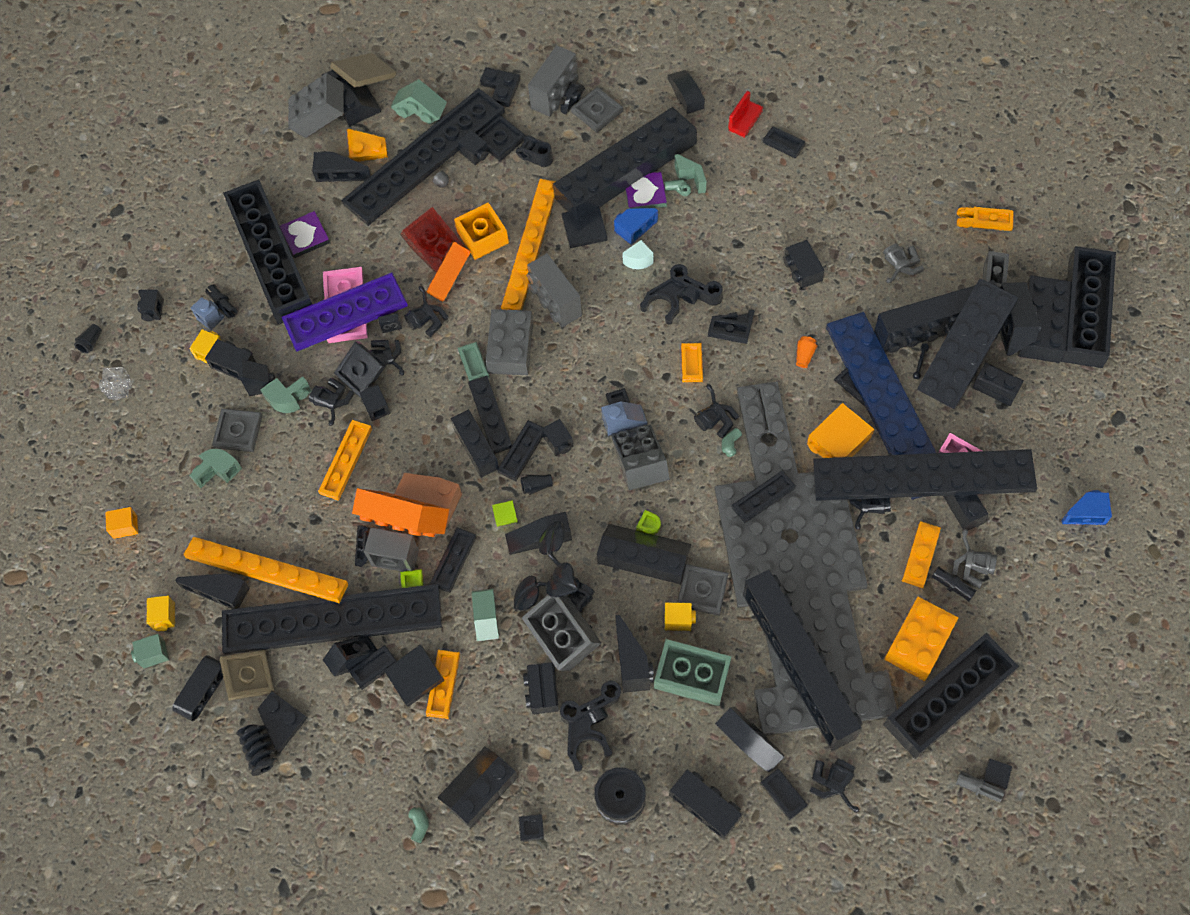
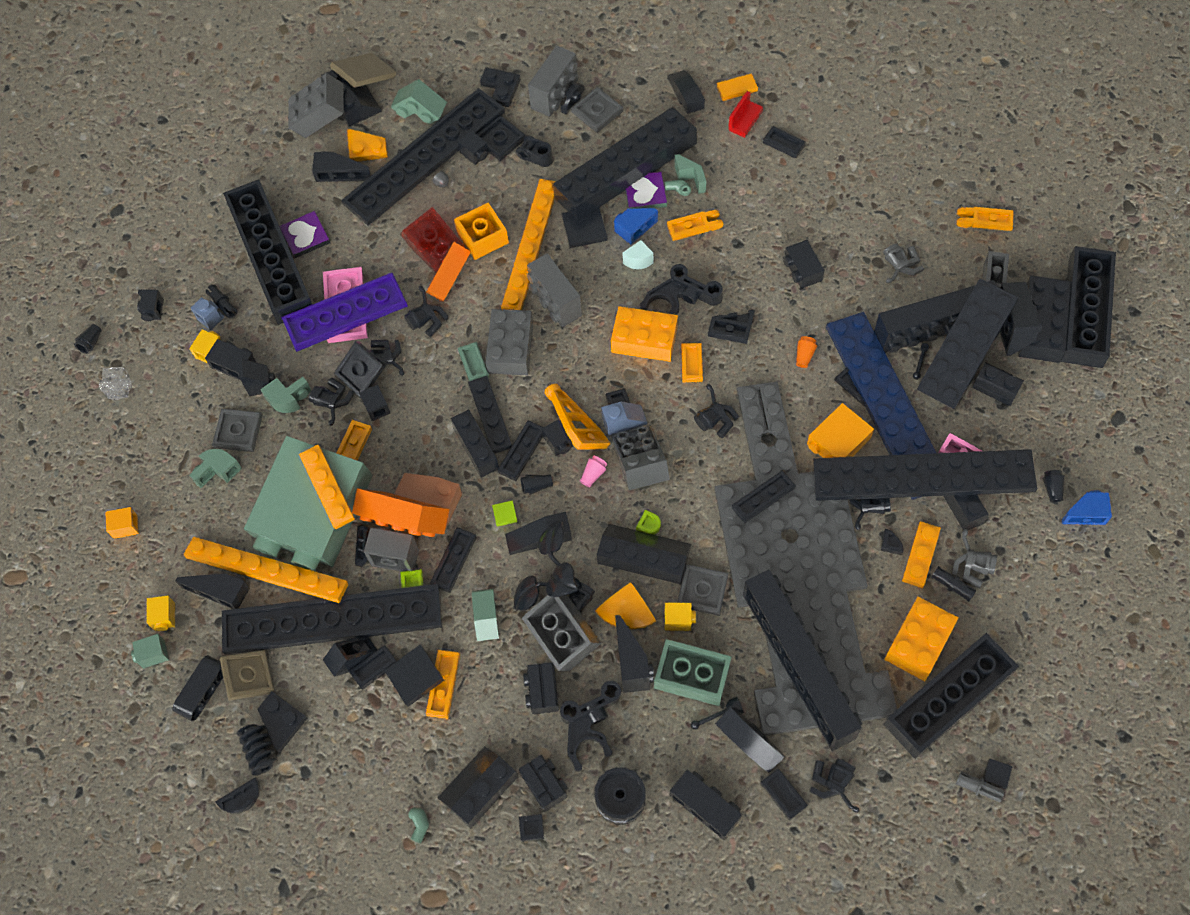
(241, 798): none -> black plate
(291, 513): none -> sand green brick
(327, 487): none -> light orange plate
(389, 323): black tile -> none
(543, 782): none -> black brick
(581, 438): none -> light orange plate
(593, 470): none -> bright pink cone
(629, 606): none -> light orange brick
(644, 333): none -> light orange brick
(694, 224): none -> light orange hinge
(728, 442): sand green arm -> none
(734, 702): none -> black hinge
(737, 87): none -> light orange tile
(891, 543): none -> black tile
(1054, 485): none -> black cone

